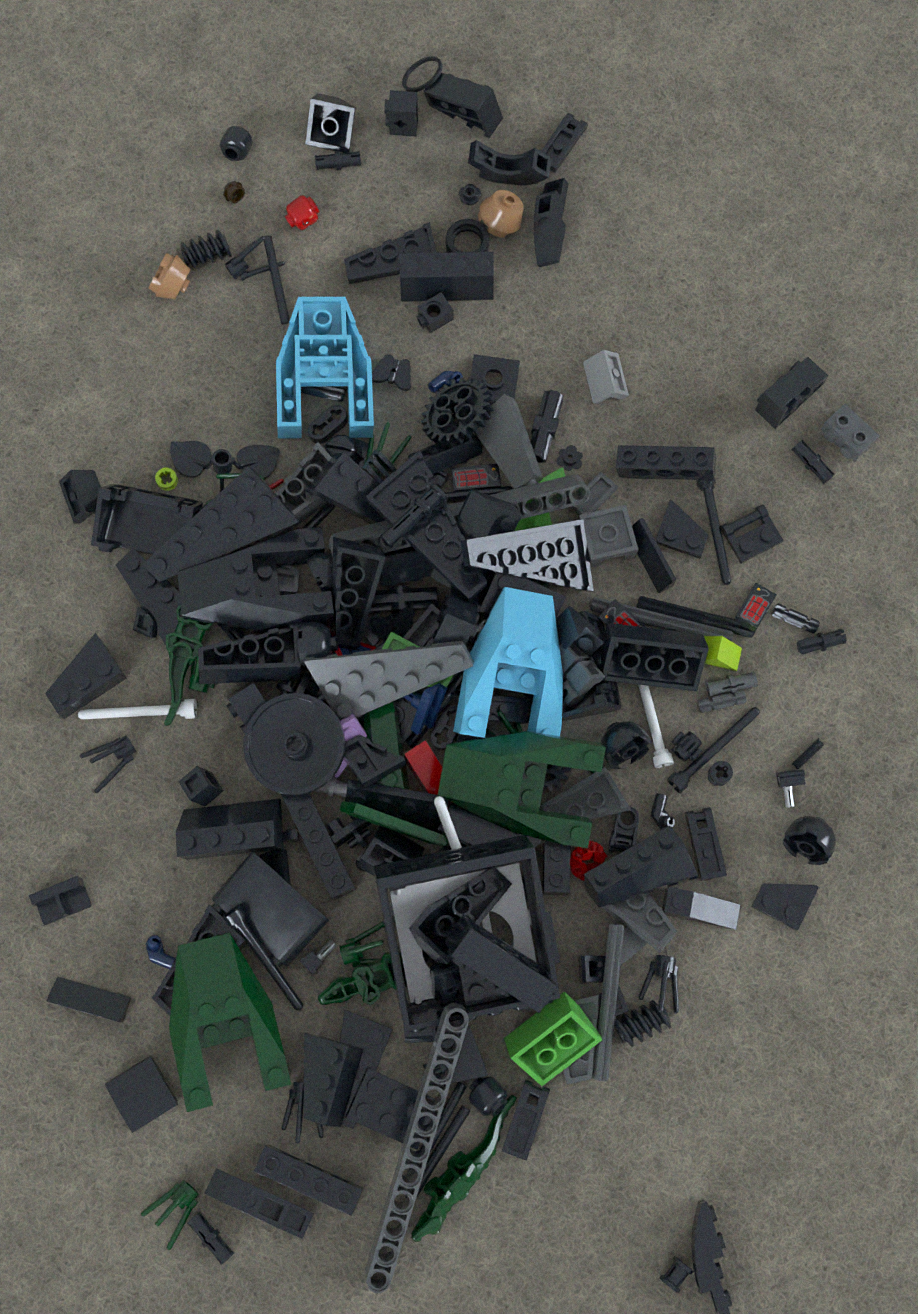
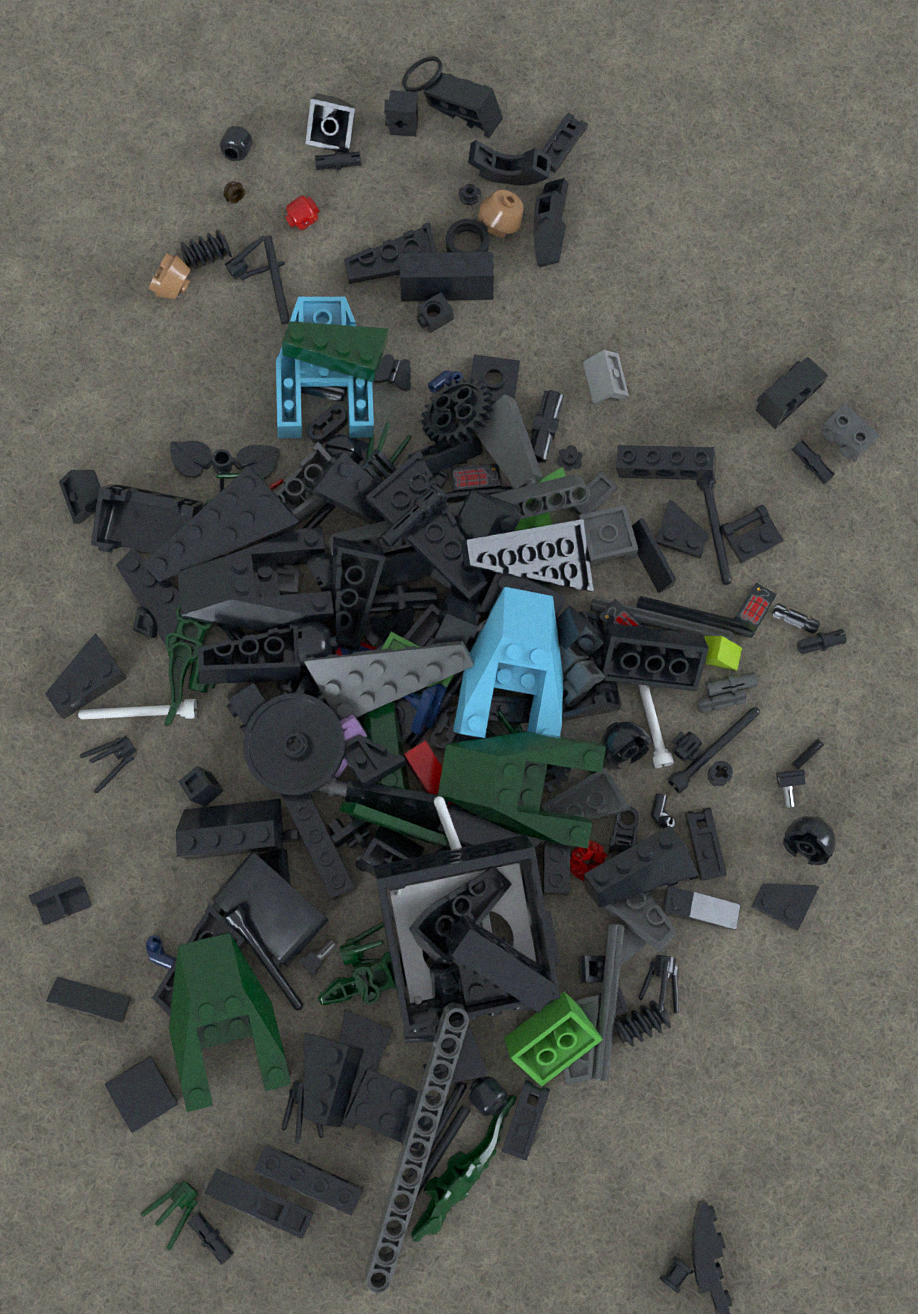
(169, 486): lime bush -> none
(337, 347): none -> dark green wedge

